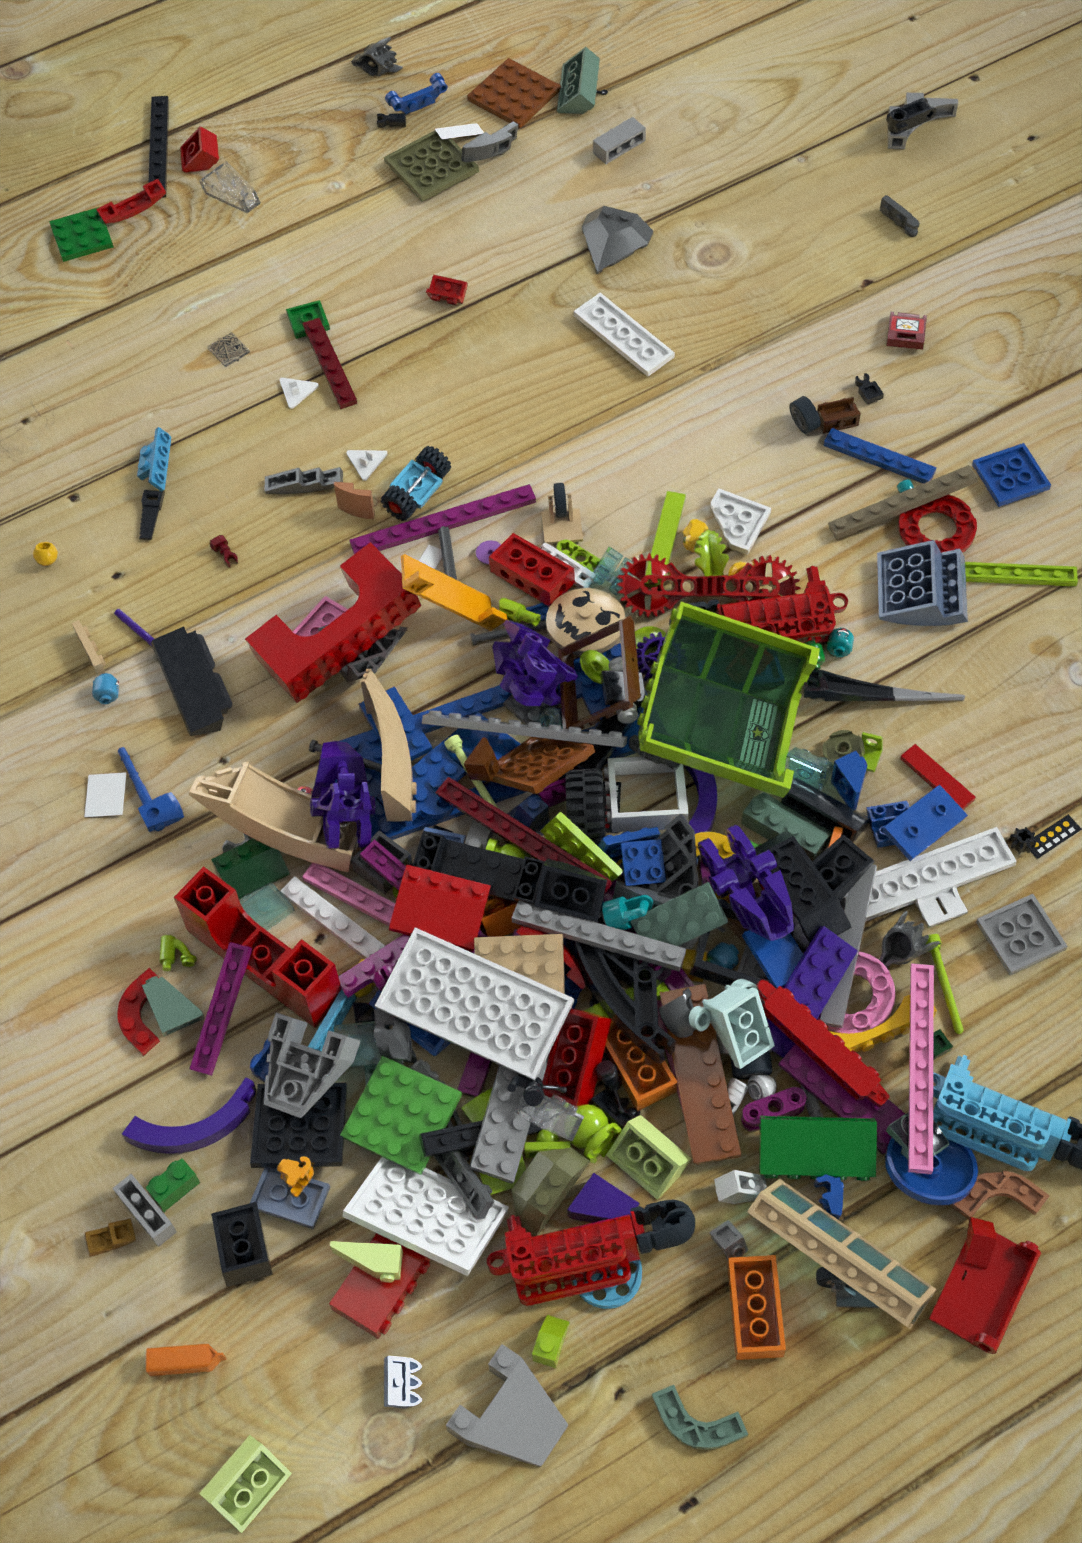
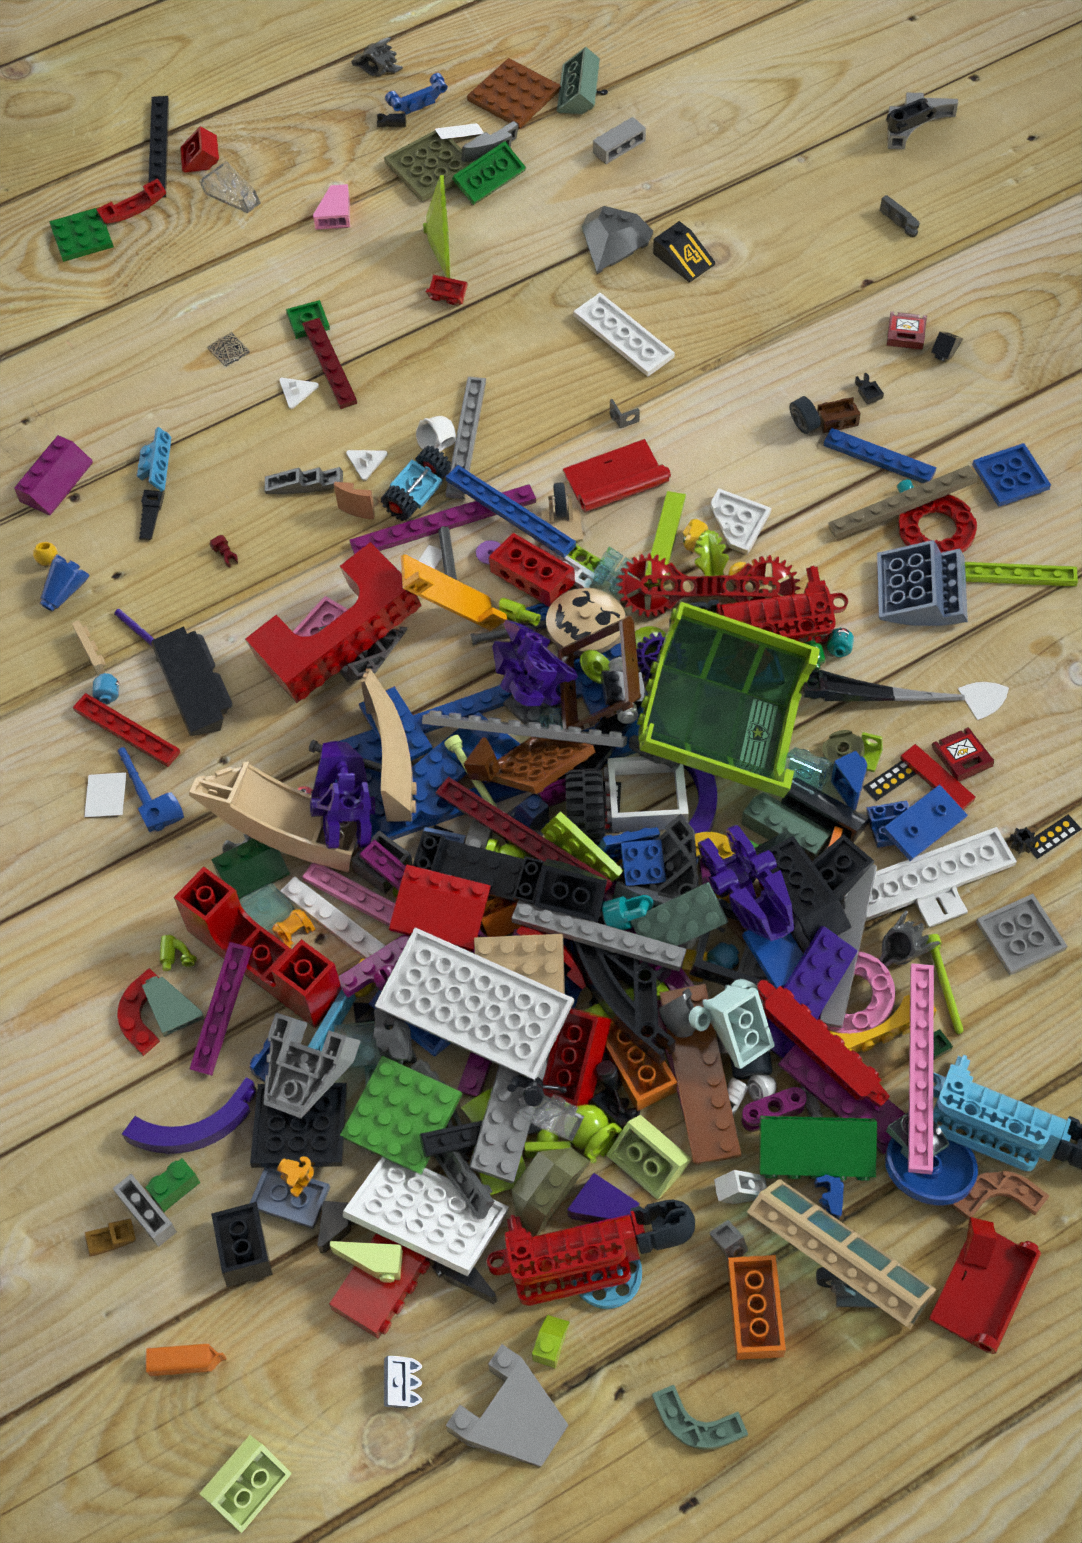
(53, 475): none -> magenta slope
(61, 582): none -> blue cone
(126, 730): none -> red plate
(294, 922): none -> light orange piece
(333, 209): none -> bright pink slope
(333, 1224): none -> black slope
(435, 432): none -> white piece
(437, 227): none -> lime slope
(467, 430): none -> light grey tile
(473, 1283): none -> black slope
(489, 173): none -> green plate
(511, 511): none -> blue plate
(615, 475): none -> red door
(621, 418): none -> dark grey bracket
(682, 252): none -> black slope
(889, 780): none -> black sticker
(946, 345): none -> black slope
(960, 749): none -> dark red container
(984, 697): none -> white sticker

